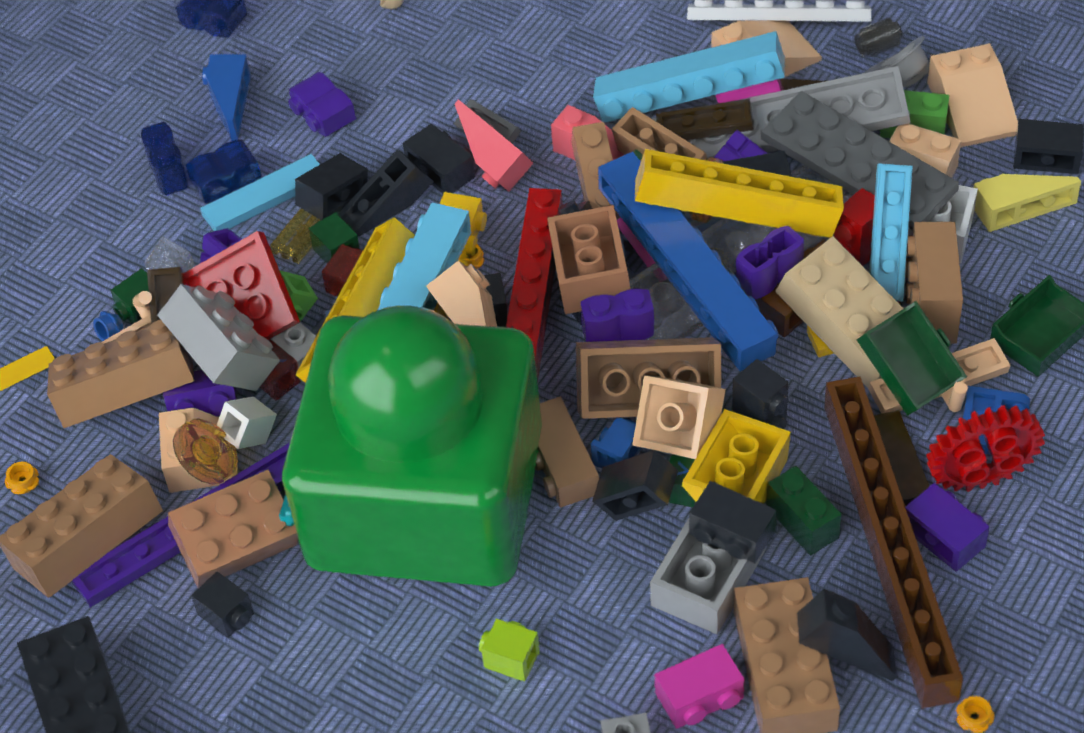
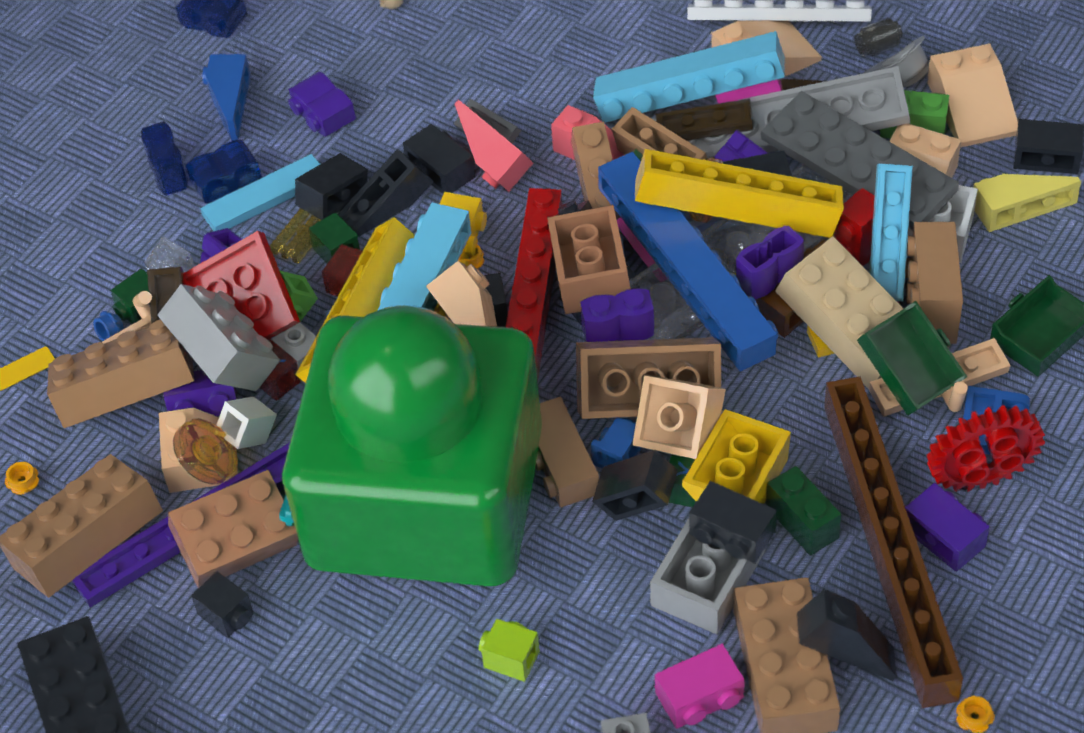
(761, 394): black brick -> none
(902, 456): dark brown tile -> none

